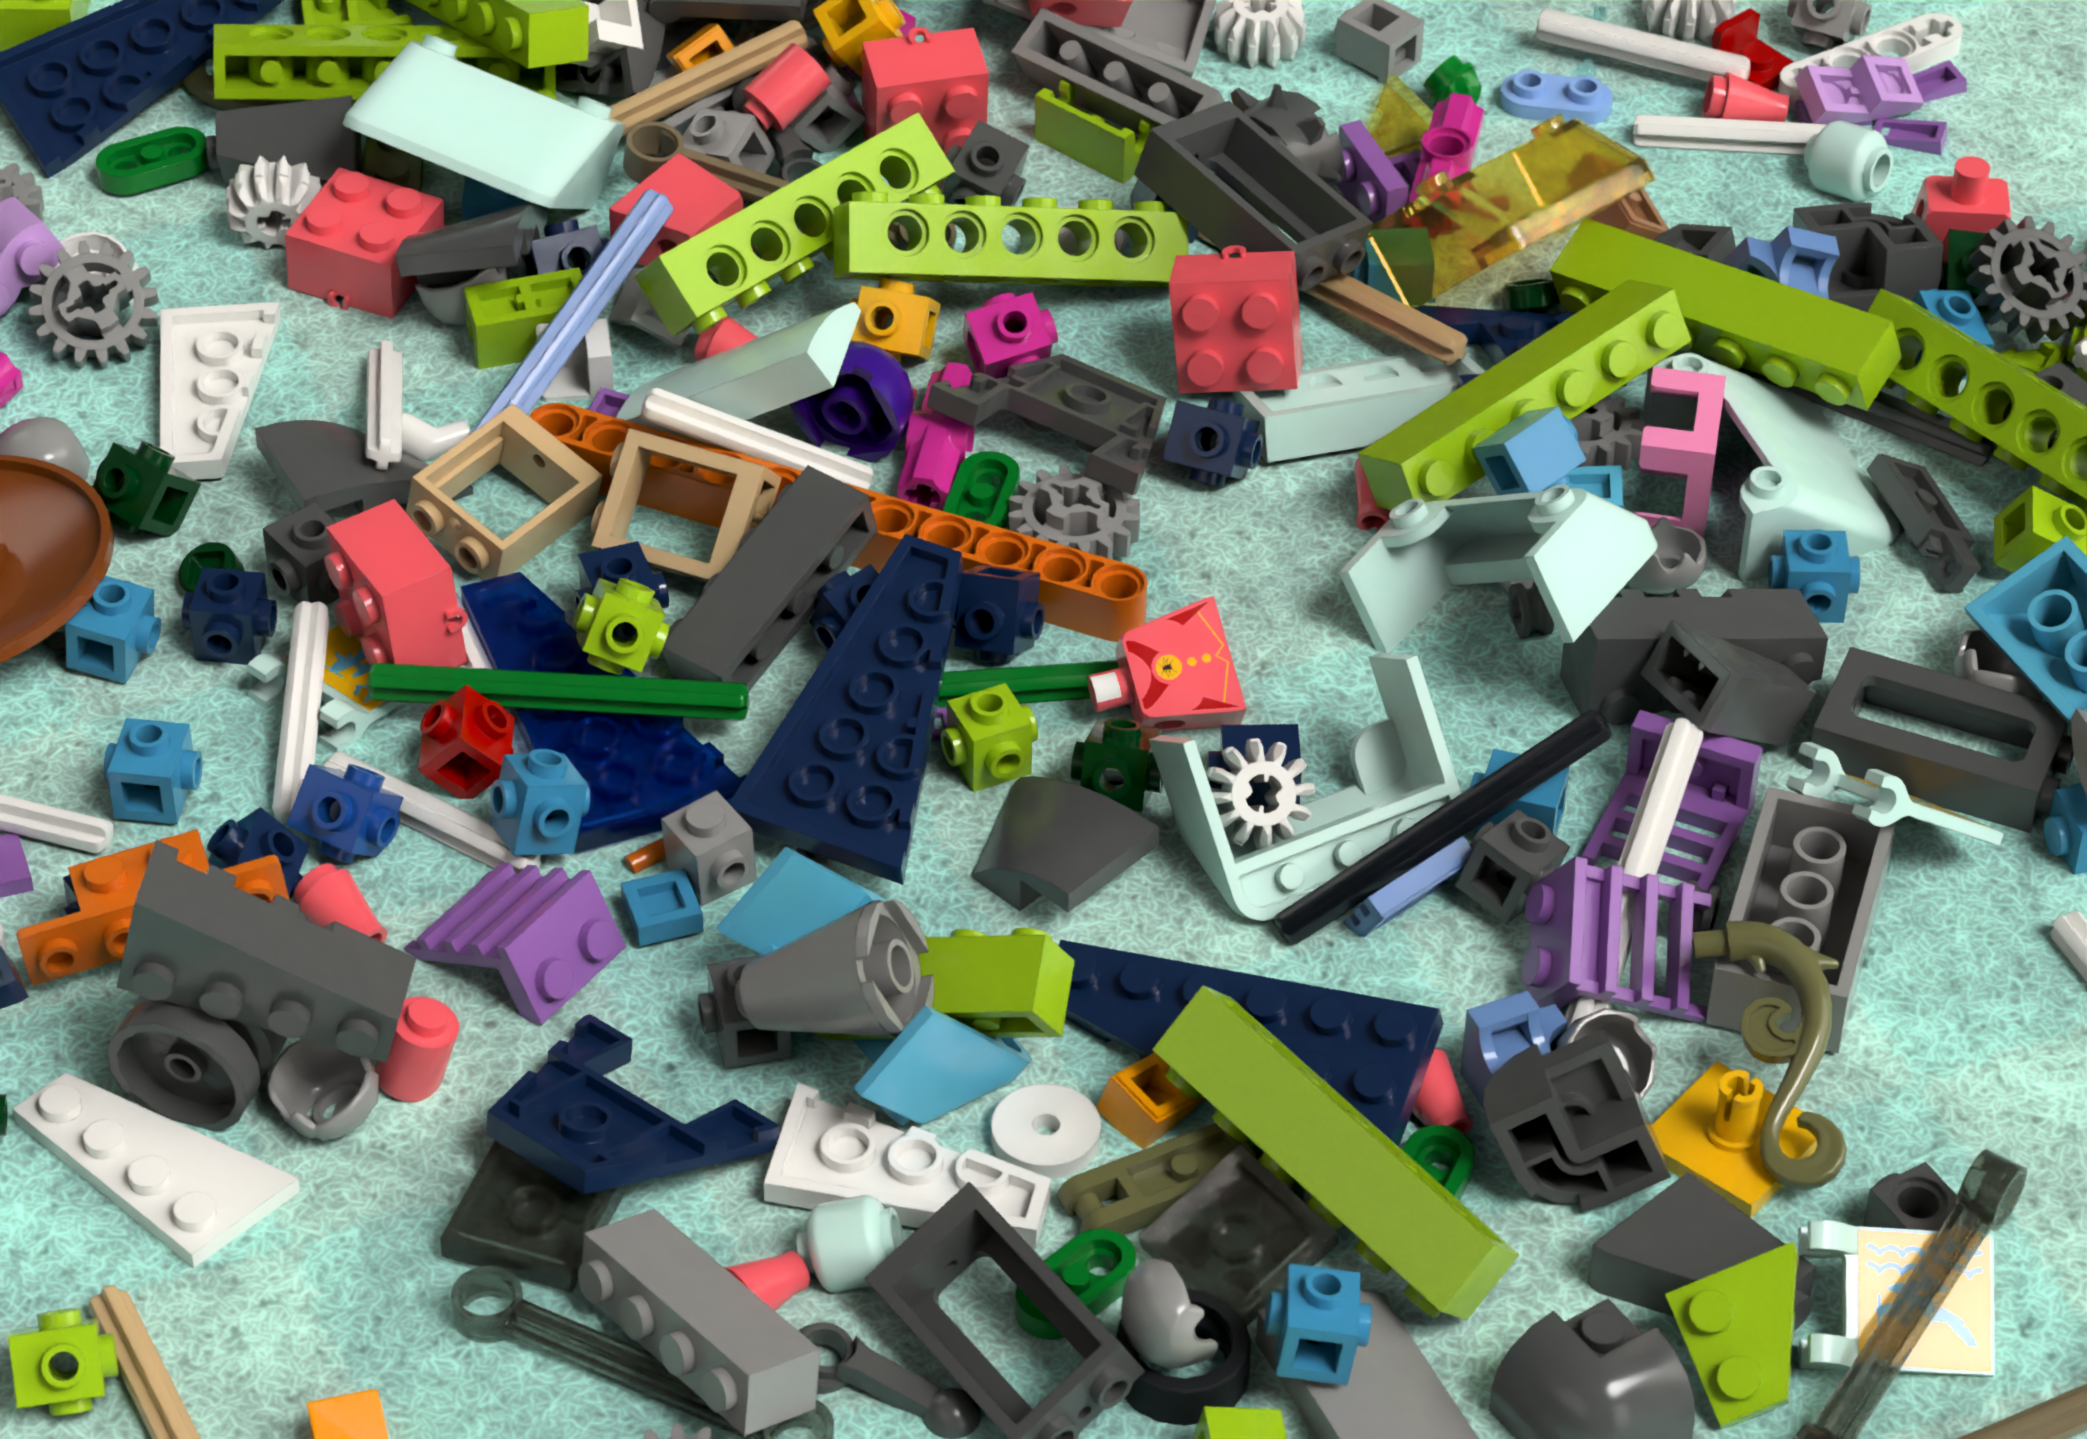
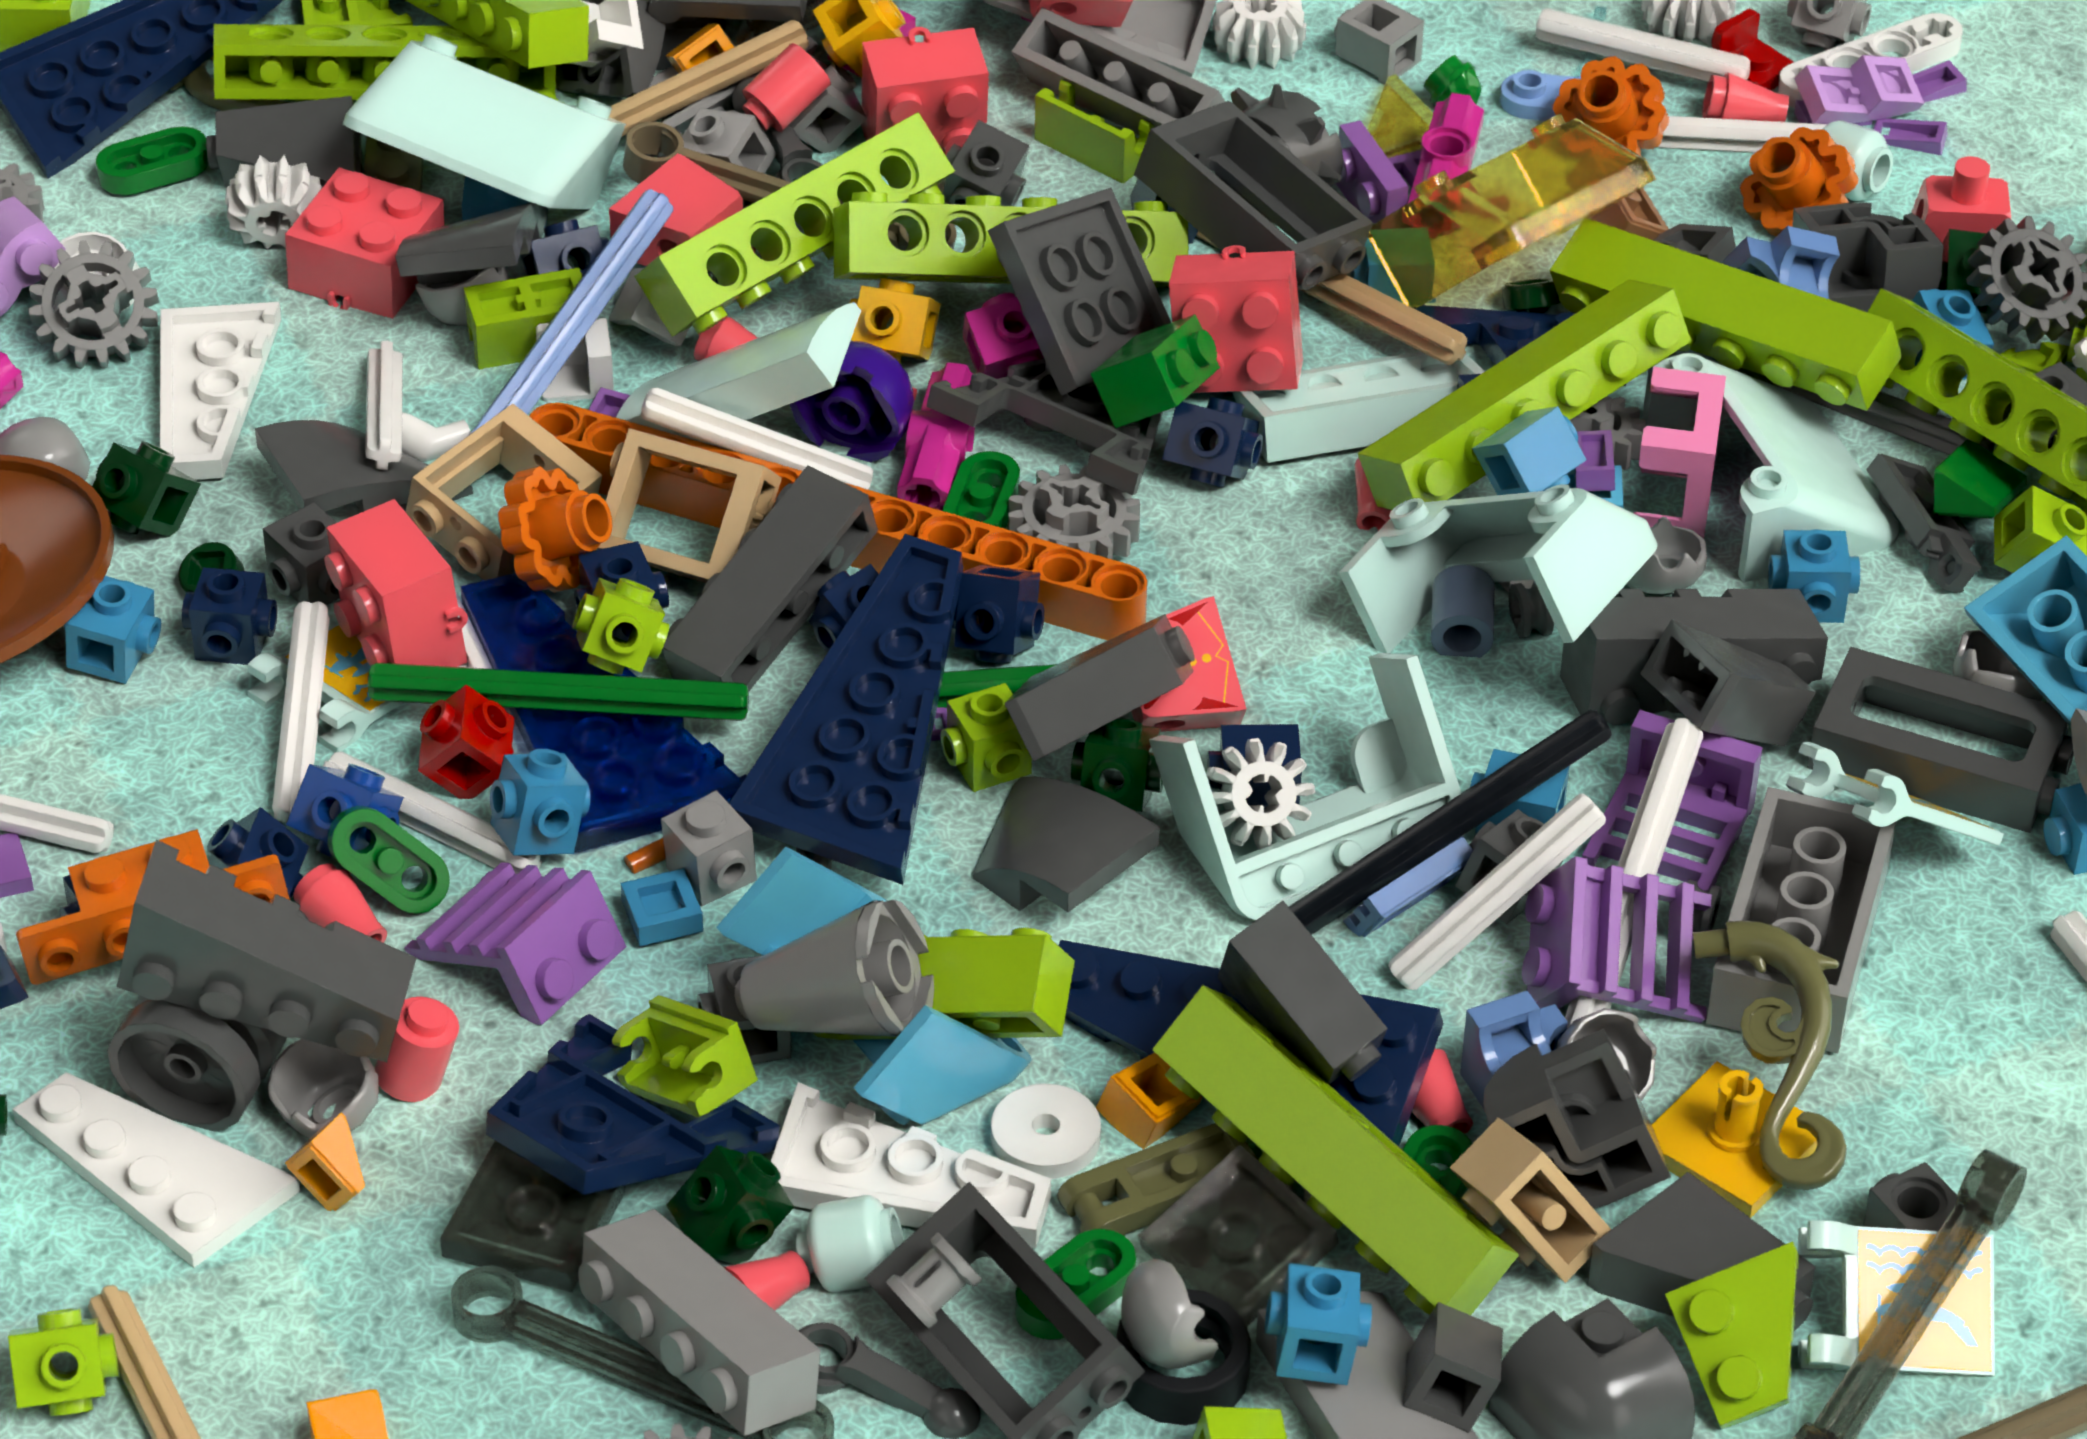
(150, 756): dark azure brick -> none
(329, 1165): none -> light orange slope
(387, 858): none -> green plate
(549, 526): none -> orange plant
(687, 1058): none -> lime hinge
(731, 1204): none -> dark green brick
(933, 1280): none -> light grey bush
(1079, 283): none -> dark grey plate
(1100, 685): none -> dark grey slope
(1156, 370): none -> green piece
(1302, 996): none -> dark grey slope
(1453, 1367): none -> dark grey brick
(1462, 612): none -> sand blue brick
(1497, 892): none -> white axle
(1530, 1198): none -> tan brick
(1598, 470): none -> medium lavender piece
(1616, 102): none -> orange plant
(1796, 174): none -> orange plant
(1974, 483): none -> green slope

